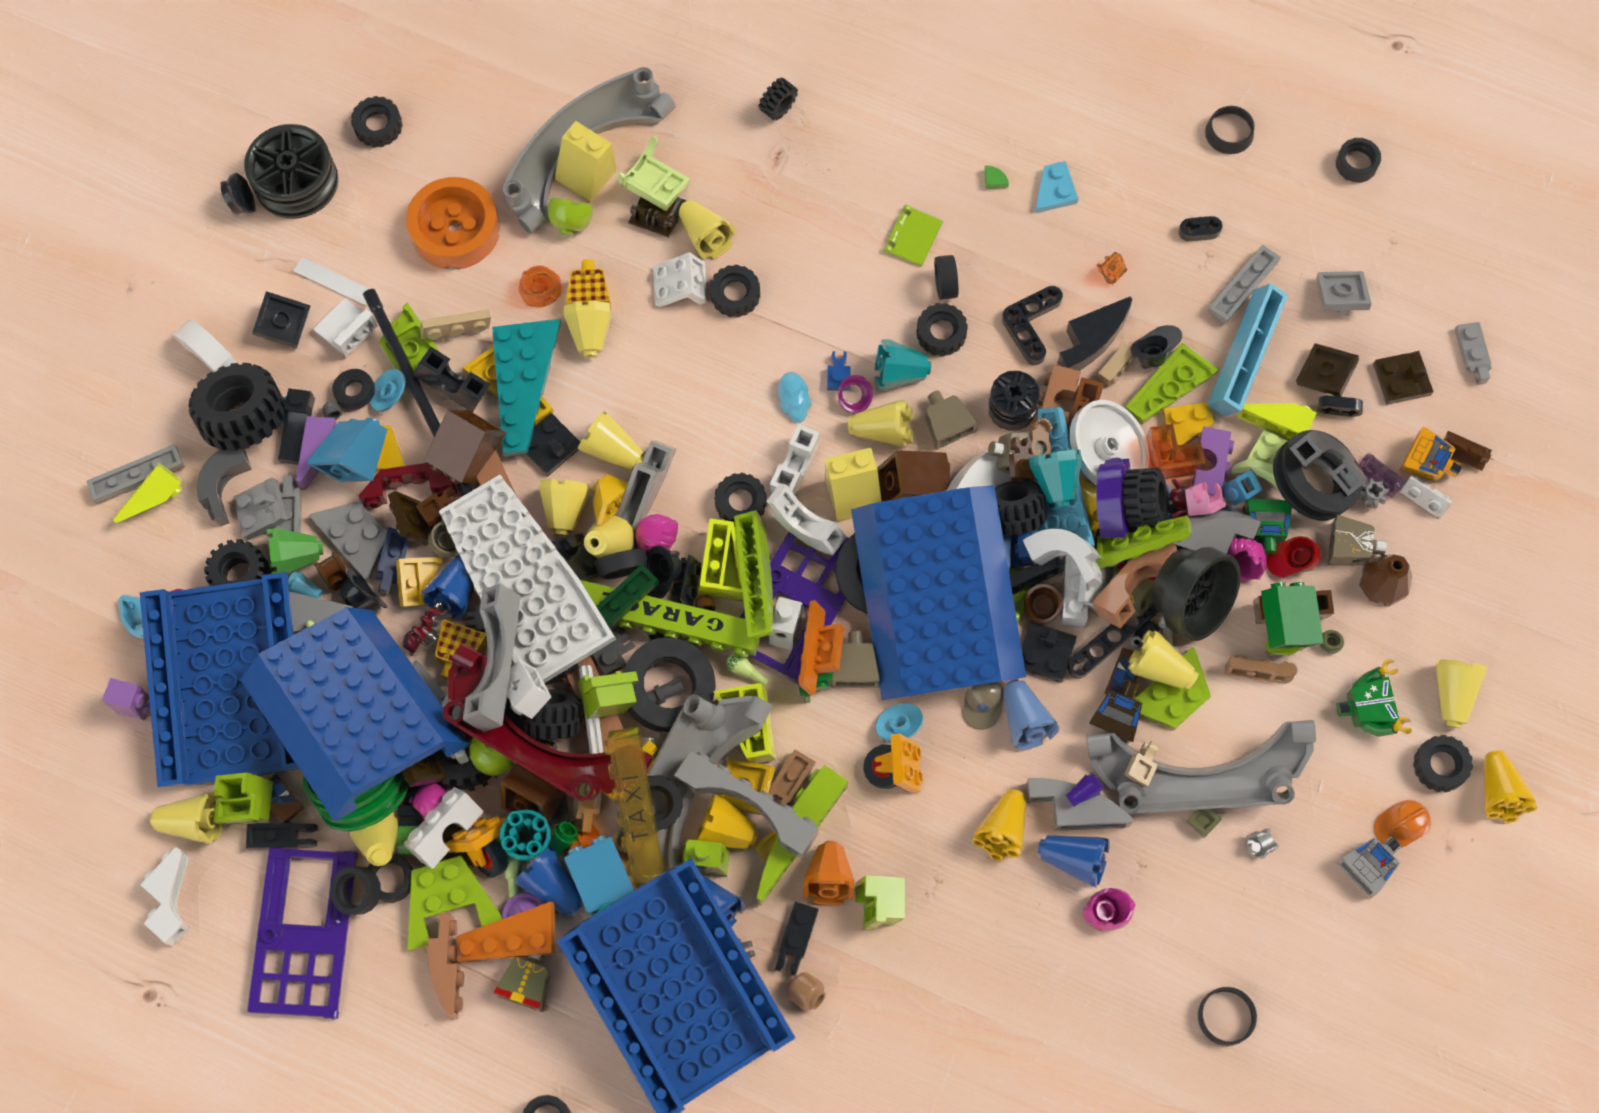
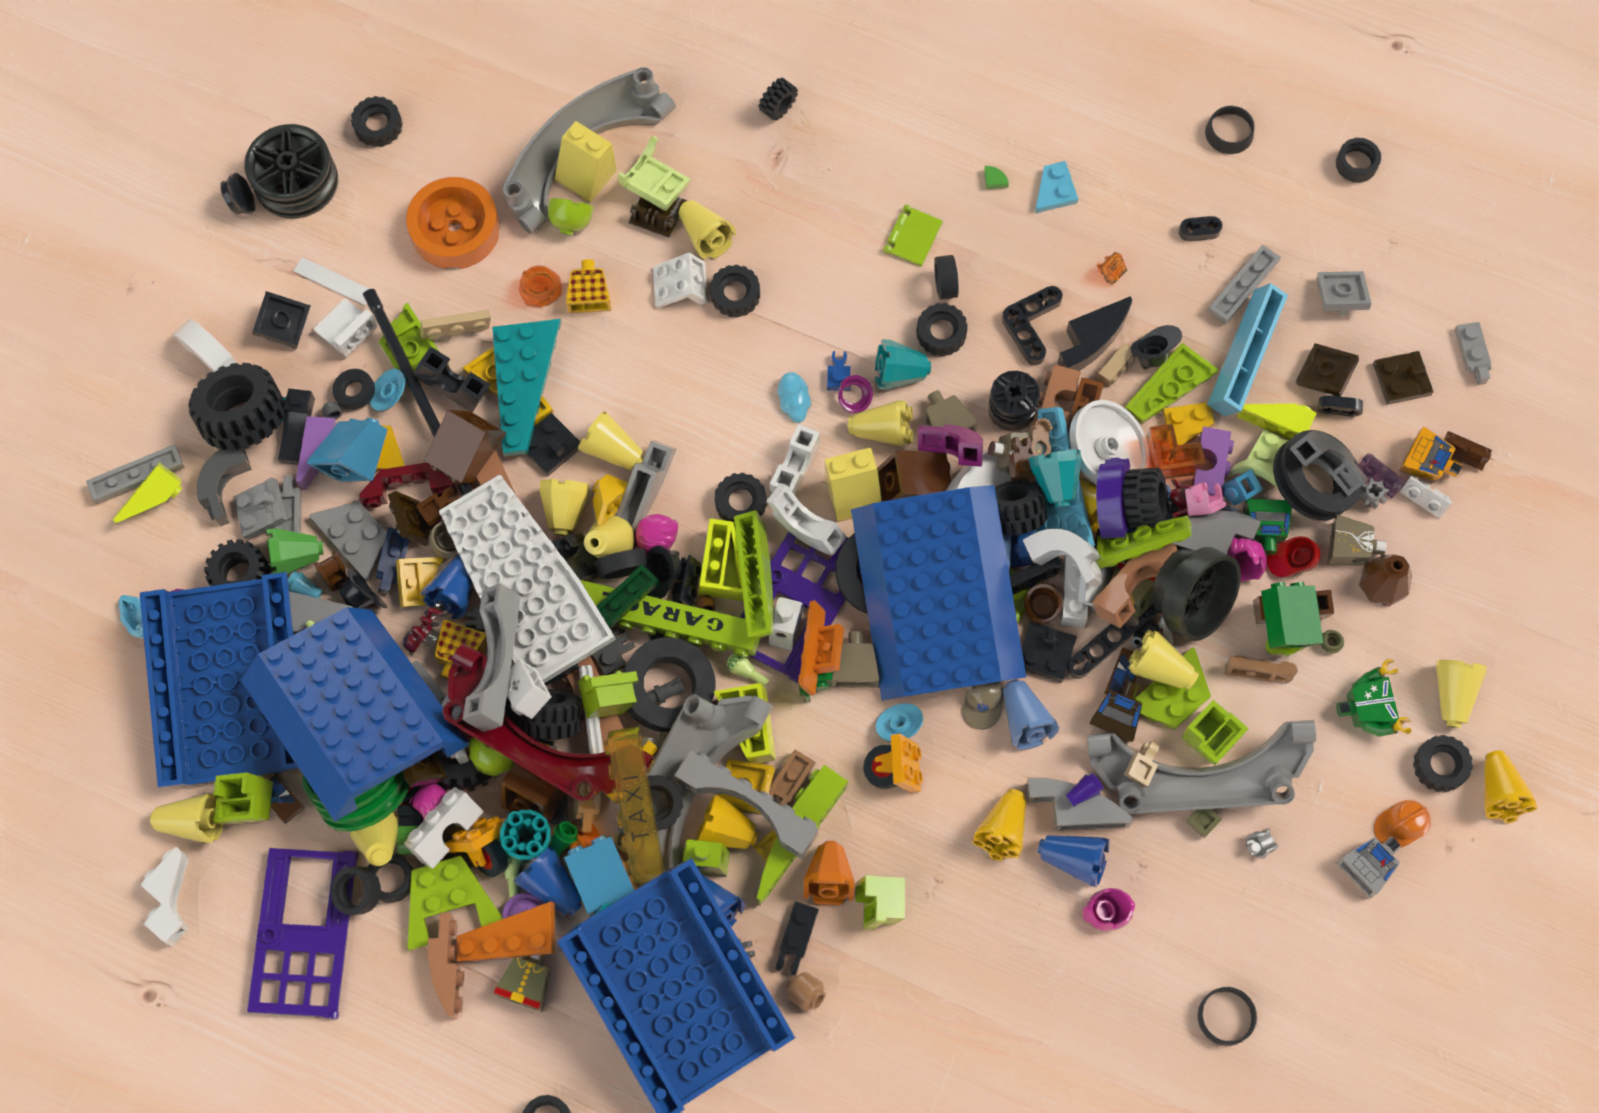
(127, 699): medium lavender brick -> none
(279, 835): black hinge -> none
(588, 325): light yellow cone -> none
(953, 440): none -> magenta arch
(1214, 732): none -> lime plate

